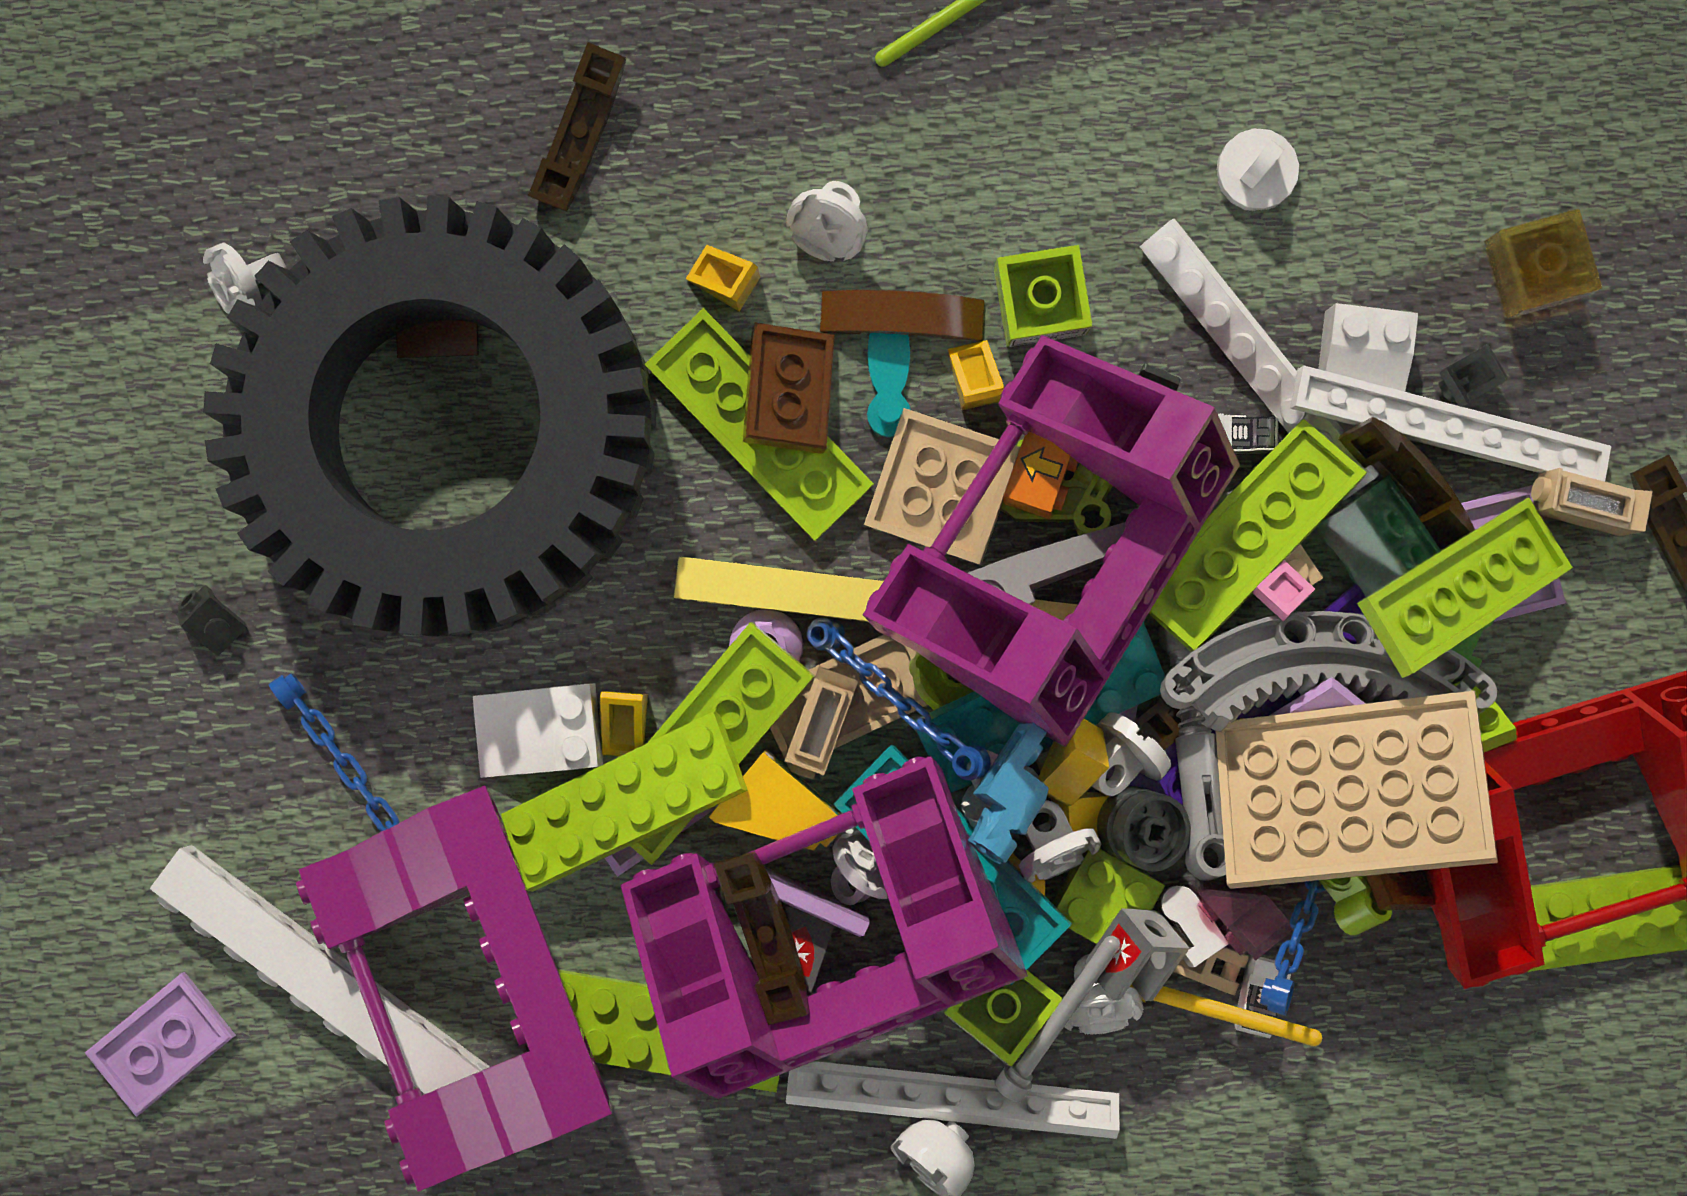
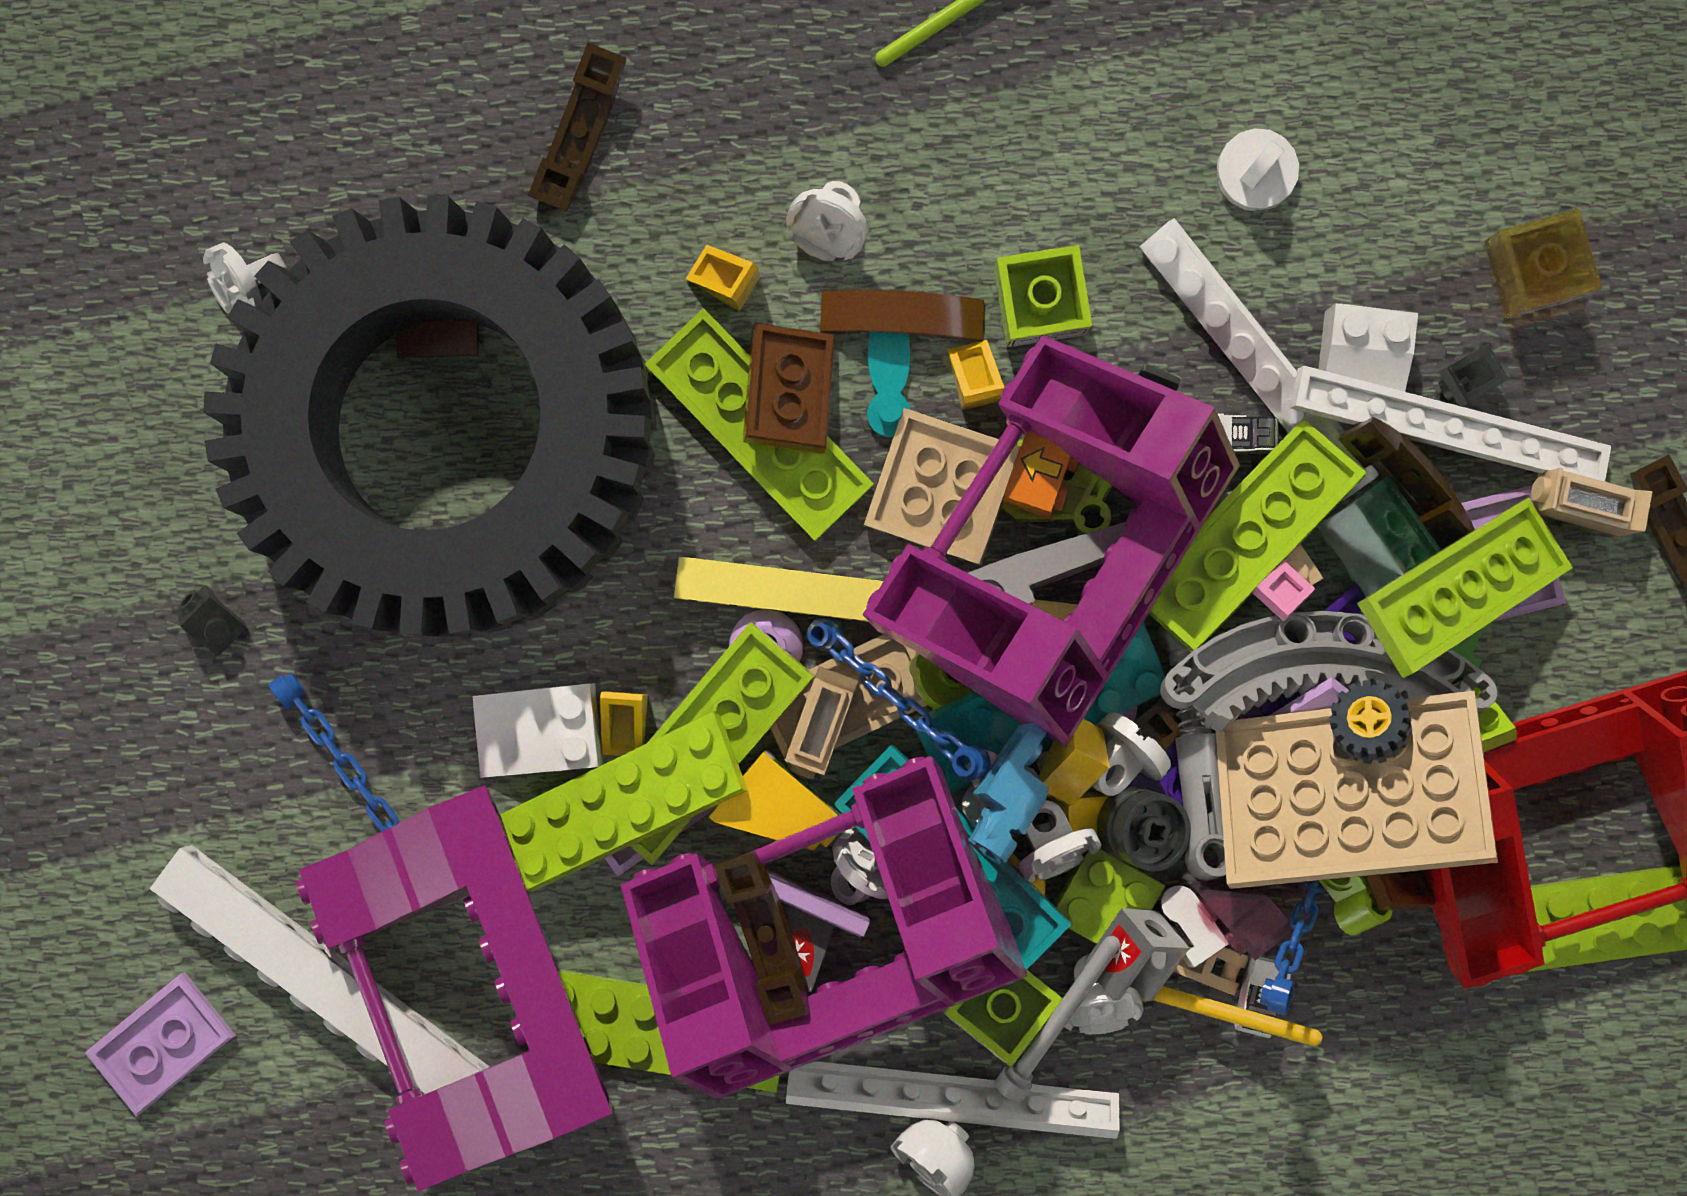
(1366, 707): none -> black wheel

